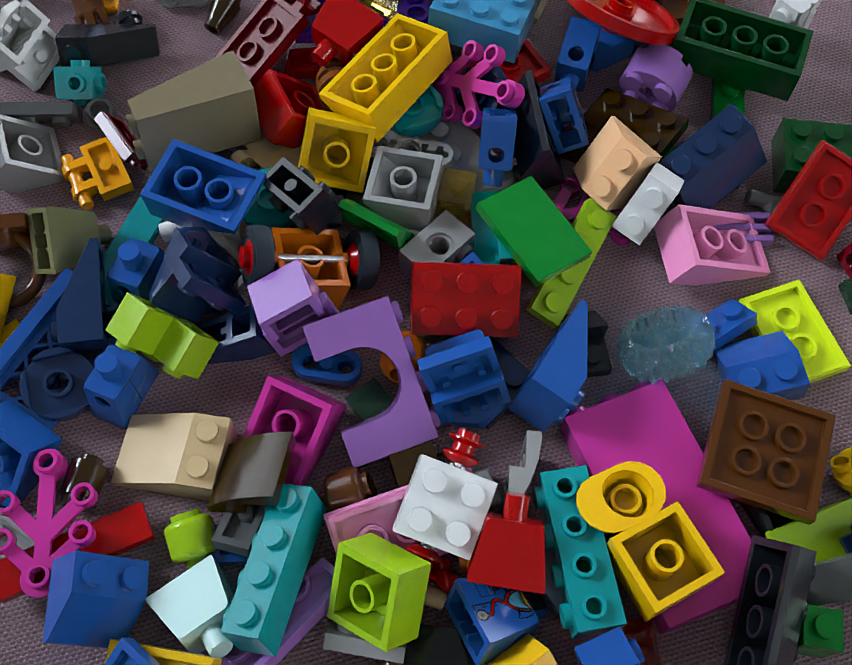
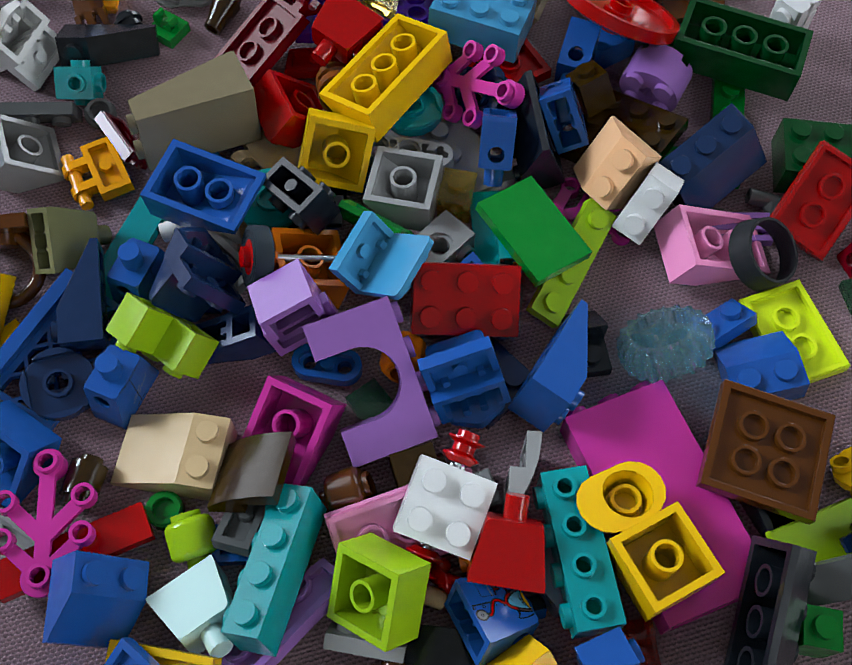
(162, 507): none -> green tile
(170, 27): none -> green tile
(378, 260): none -> dark azure bracket
(592, 88): none -> dark brown brick
(743, 259): none -> black tyre

